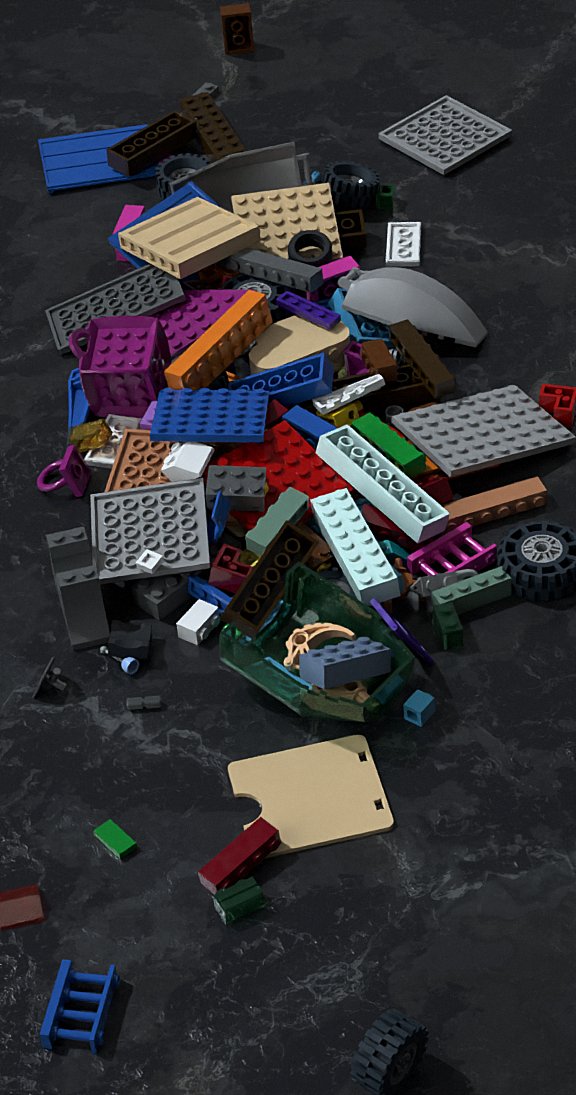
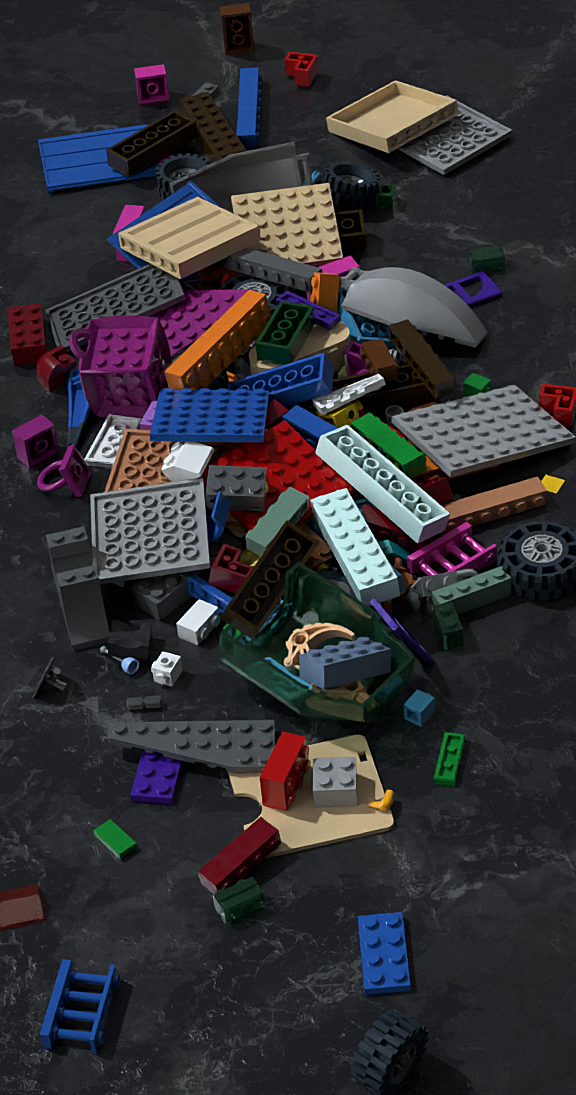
(27, 333): none -> dark red brick
(35, 441): none -> magenta brick
(52, 366): none -> dark red brick
(90, 435): clear yellow brick -> none
(149, 561): white plate -> none
(151, 84): none -> dark pink brick
(156, 778): none -> dark purple plate
(167, 668): none -> white brick
(233, 745): none -> dark grey wing
(249, 107): none -> blue brick
(284, 771): none -> red brick
(285, 333): none -> dark green brick
(301, 67): none -> red brick
(310, 238): black tyre -> none
(325, 290): none -> orange brick
(335, 782): none -> light grey brick
(383, 953): none -> blue plate
(386, 803): none -> light orange animal
(392, 116): none -> tan panel
(403, 244): white tile -> none
(449, 759): none -> green tile
(476, 384): none -> green brick
(486, 258): none -> clear green brick
(488, 290): none -> dark purple window
(552, 483): none -> yellow sticker

